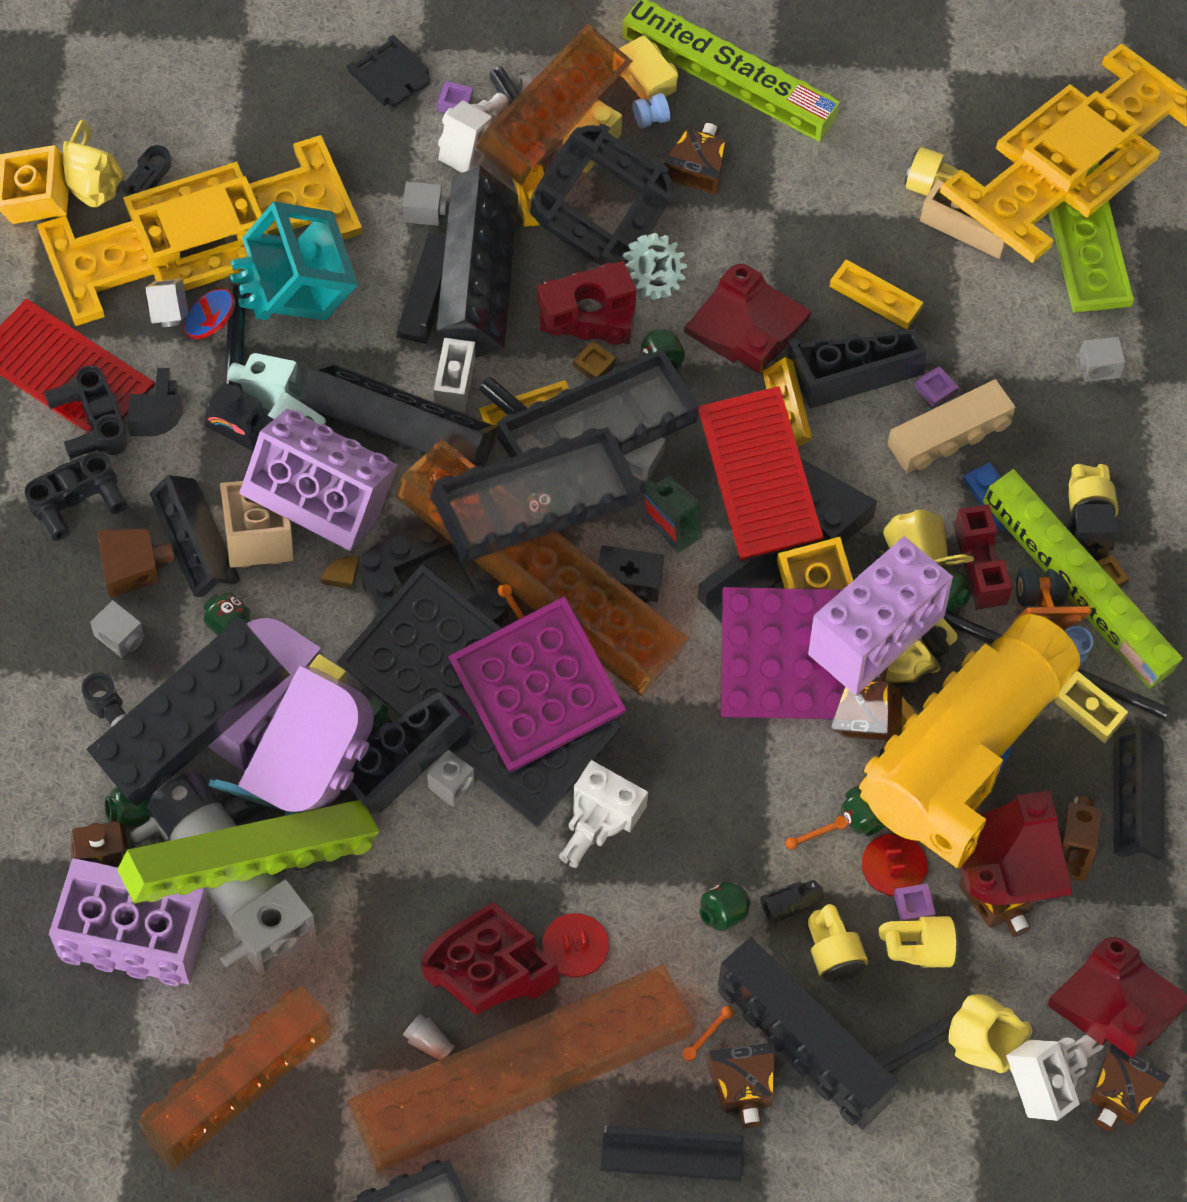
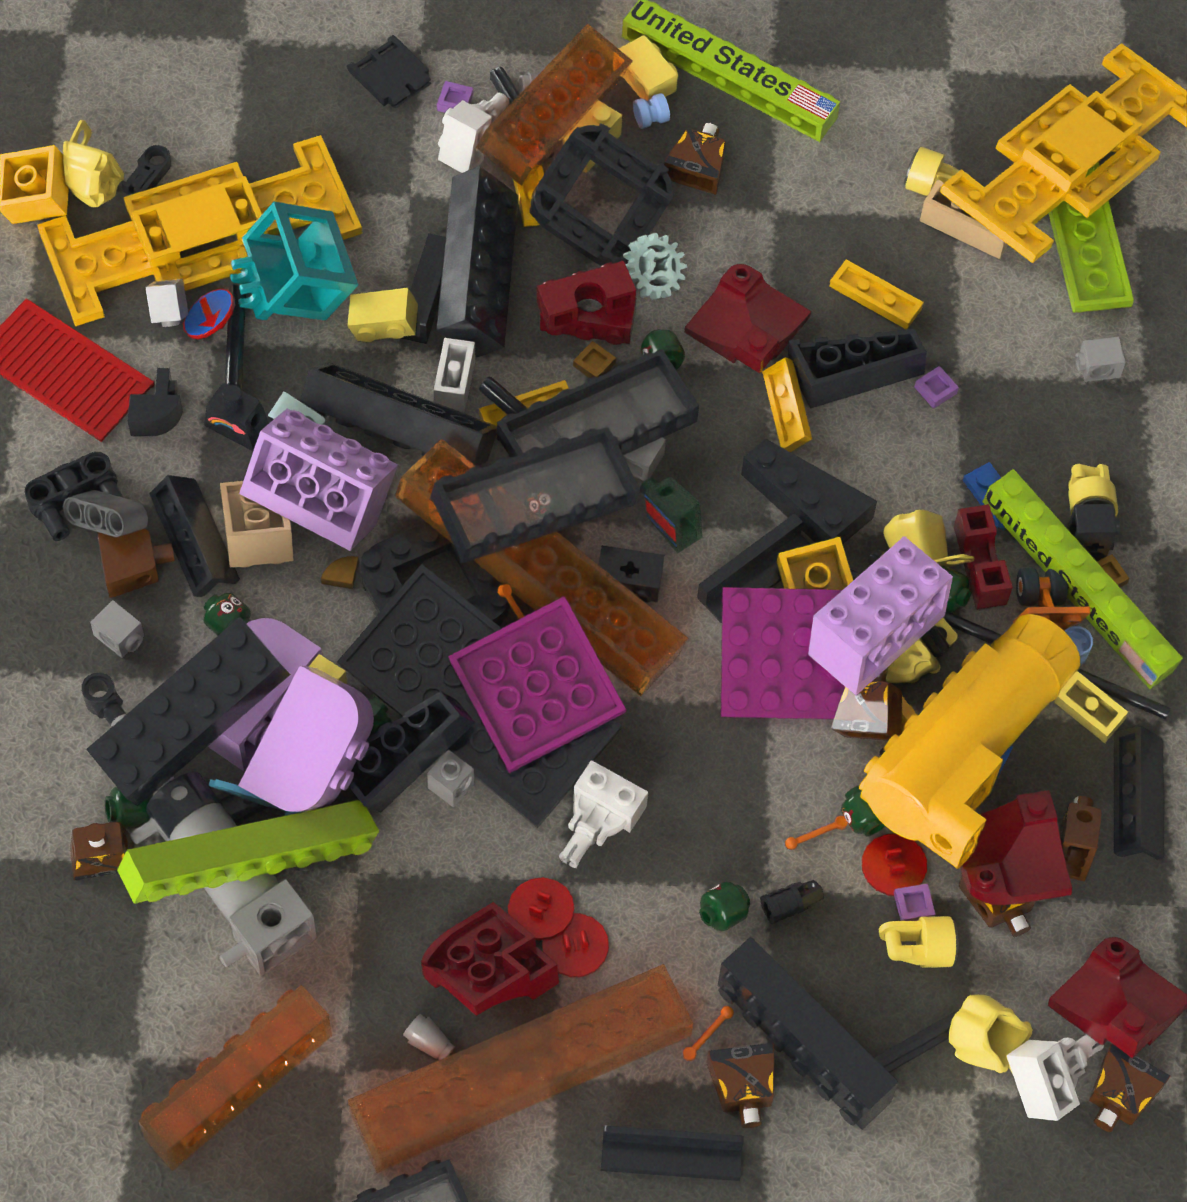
(99, 409): black piece -> none
(105, 513): none -> dark grey beam
(105, 927): lavender brick -> none
(267, 378): light aqua torso -> none
(382, 315): none -> light yellow brick
(423, 203): light grey brick -> none
(542, 907): none -> red piece
(760, 473): red window -> none
(835, 951): light yellow piece -> none
(951, 426): tan brick -> none

